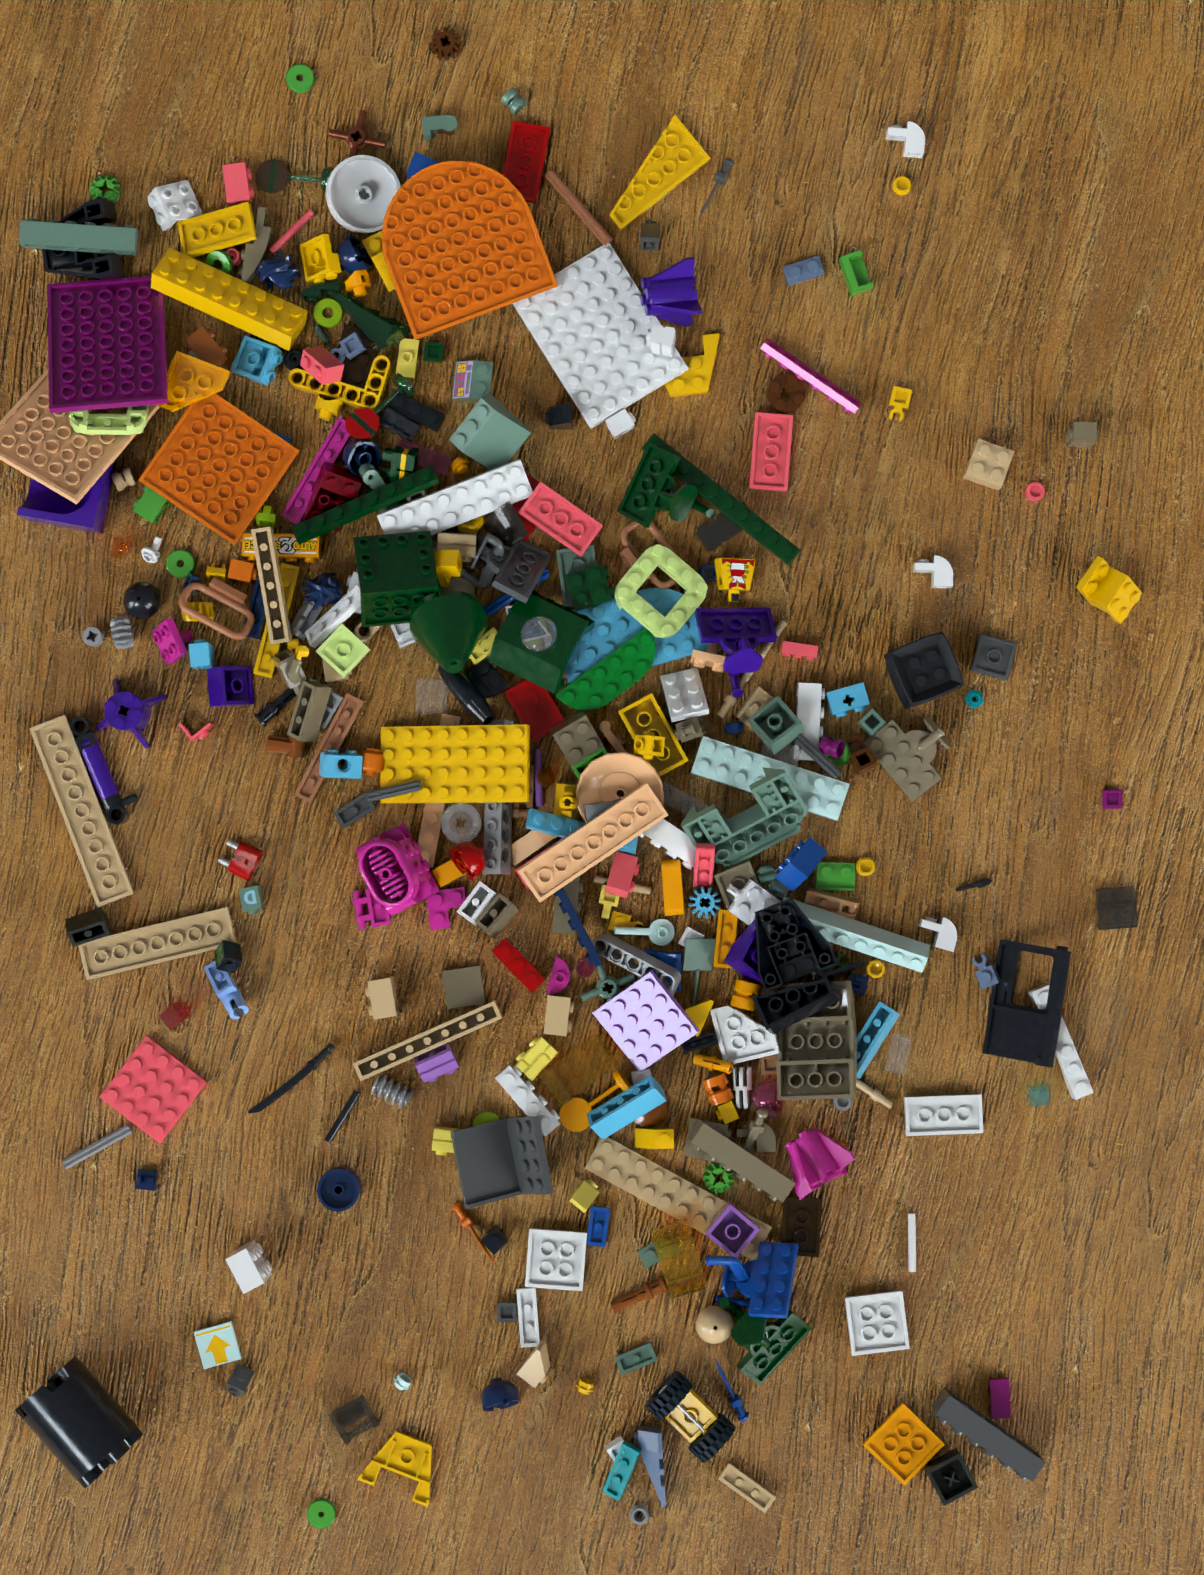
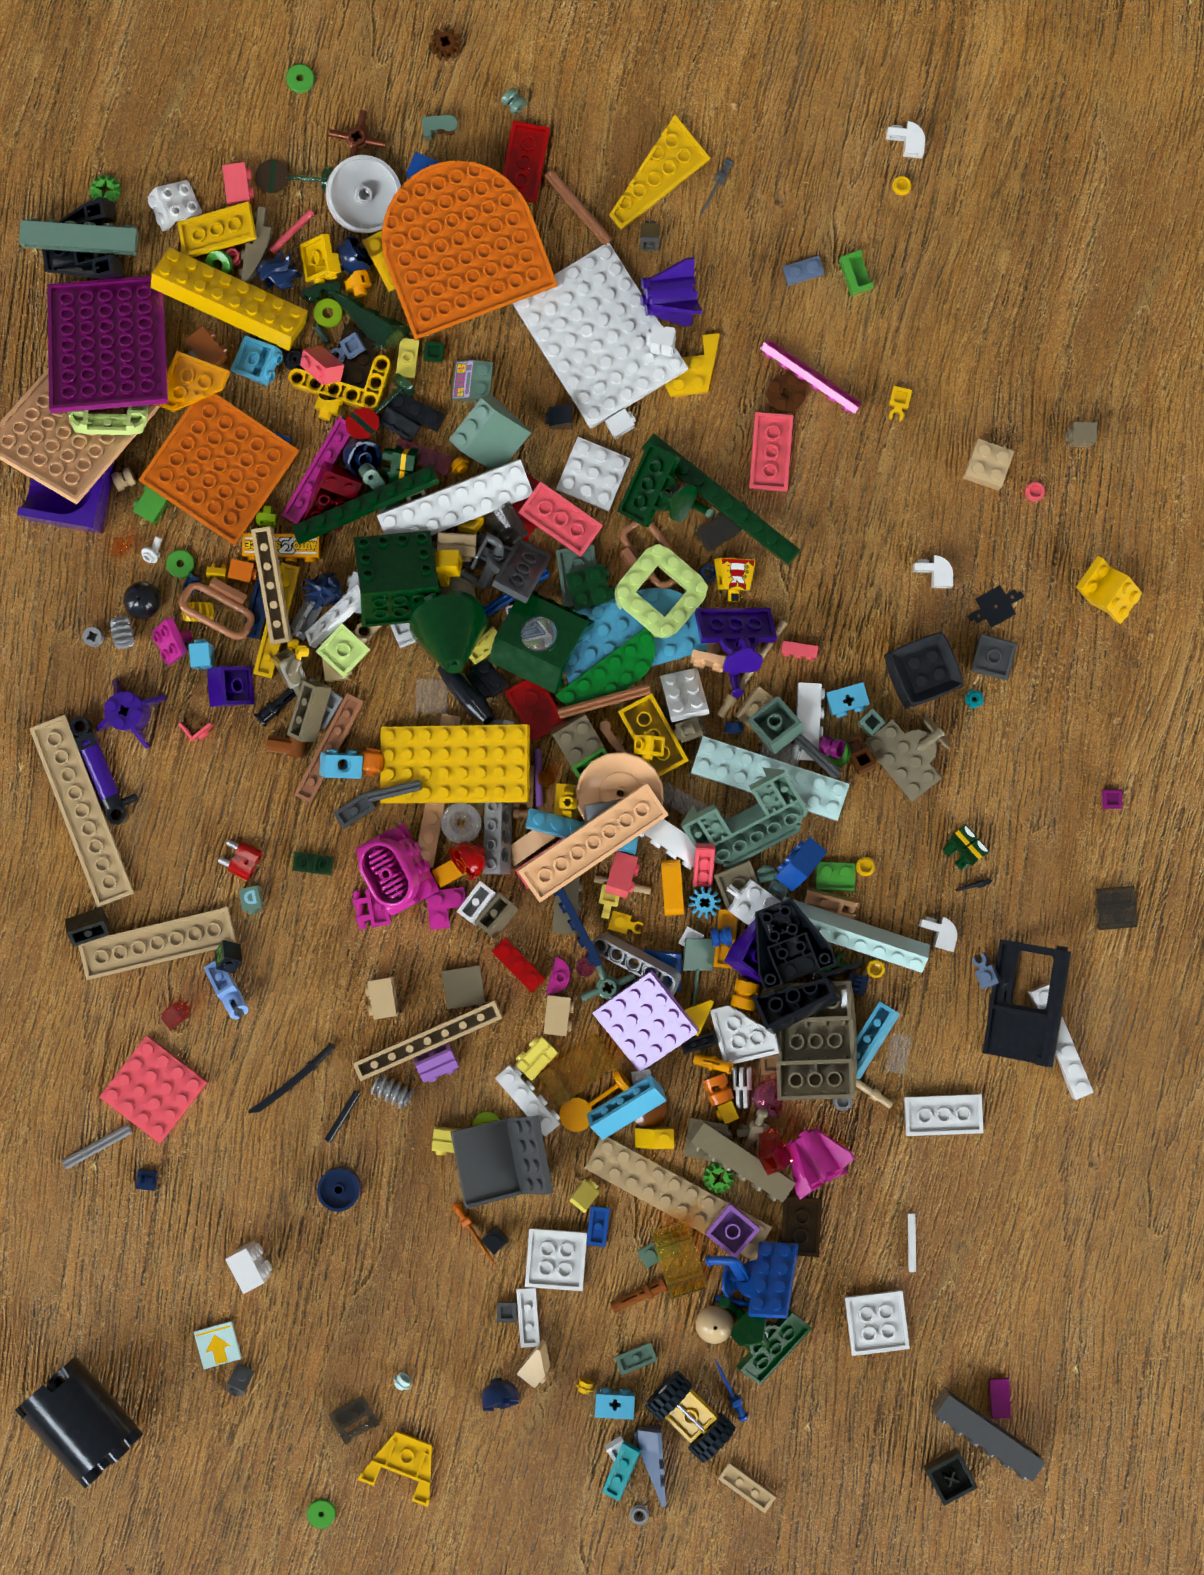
(312, 863): none -> clear green slope
(593, 474): none -> white plate
(604, 701): none -> nougat axle
(605, 1408): none -> medium azure brick
(659, 931): light aqua piece -> none
(721, 936): none -> blue wheel
(773, 1151): none -> clear red slope
(903, 1443): light orange plate -> none
(971, 853): none -> dark green hips
(995, 615): none -> black piece
(1038, 1095): clear light blue tile -> none

